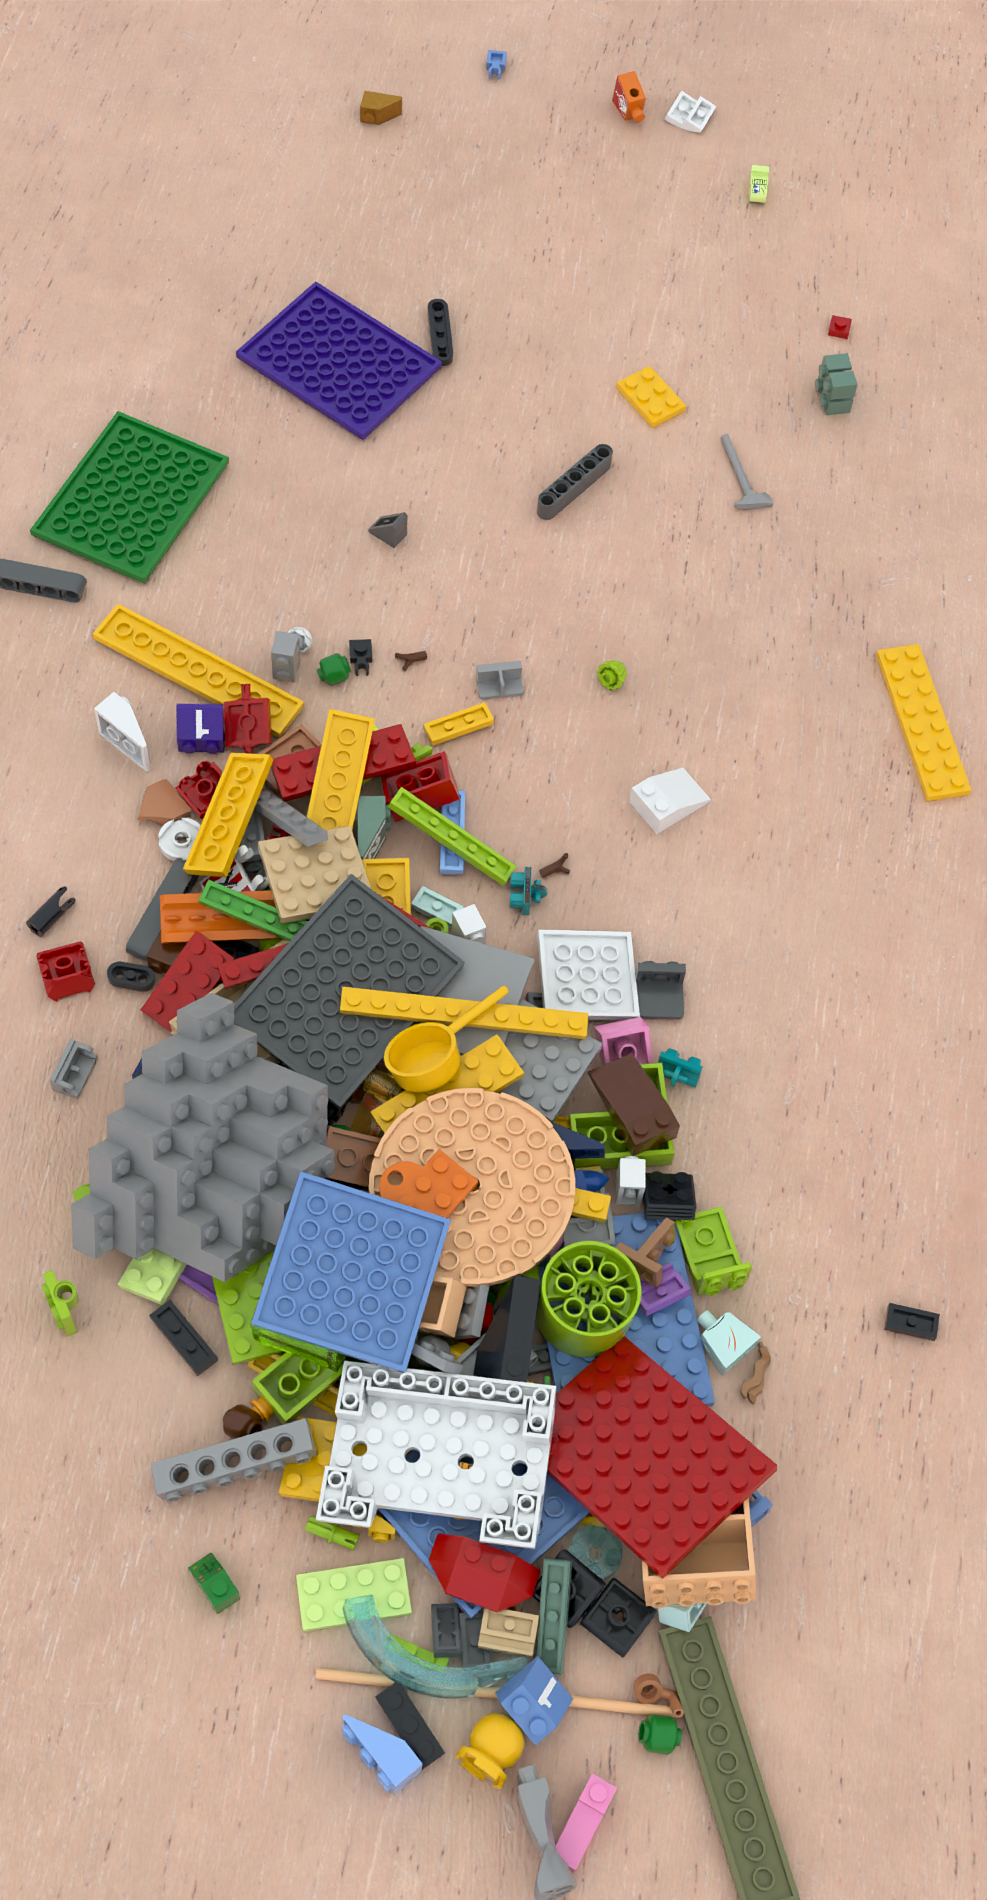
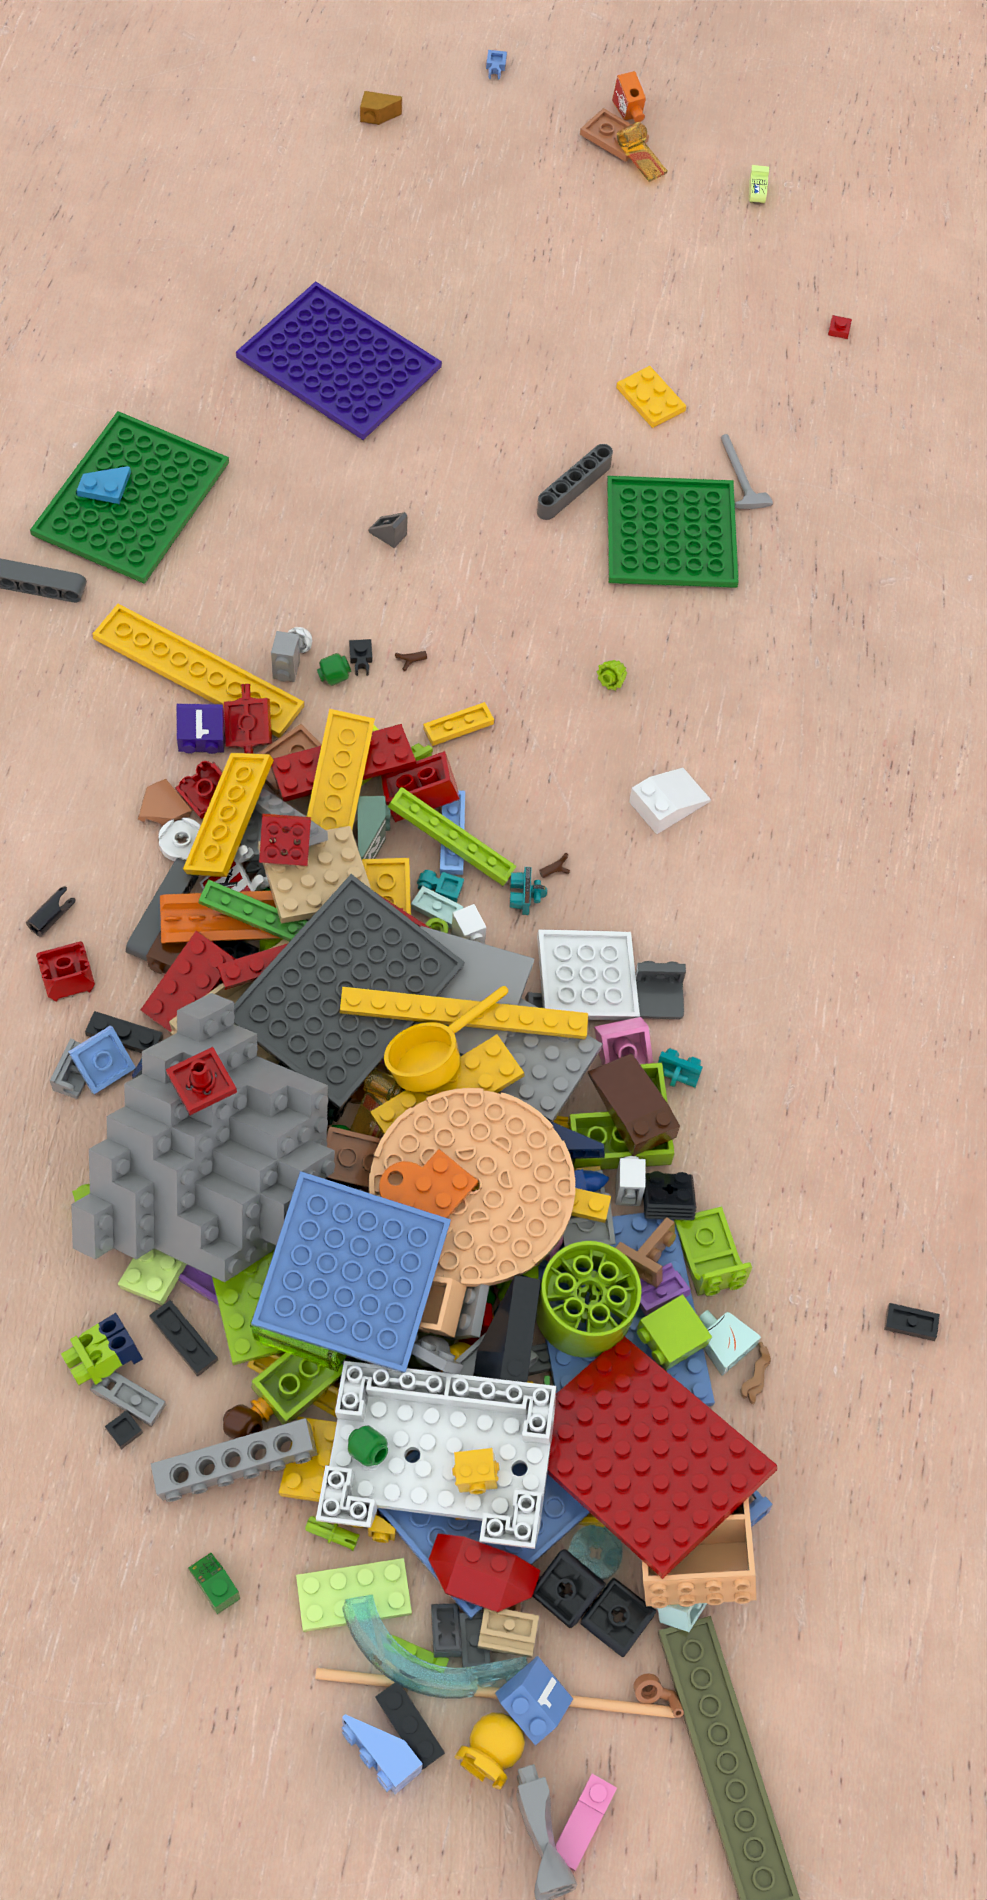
(60, 1308): lime plate -> none
(101, 1351): none -> lime hips
(102, 1059): none -> light blue plate
(105, 484): none -> dark azure wing
(119, 727): white slope -> none
(123, 1429): none -> black plate
(130, 1397): none -> light grey plate
(131, 1035): none -> black plate
(132, 975): black plate -> none
(197, 1073): none -> red plate
(285, 830): none -> red plate
(367, 1446): none -> green head
(440, 331): black plate -> none
(447, 885): none -> teal plate
(476, 1471): none -> yellow head
(499, 680): light grey panel -> none
(554, 1613): sand green tile -> none
(603, 132): none -> nougat plate
(633, 143): none -> clear yellow door
(659, 1734): green head -> none
(671, 531): none -> green plate
(673, 1332): none -> lime brick
(690, 113): white slope -> none
(836, 384): sand green piece -> none
(923, 723): yellow plate -> none

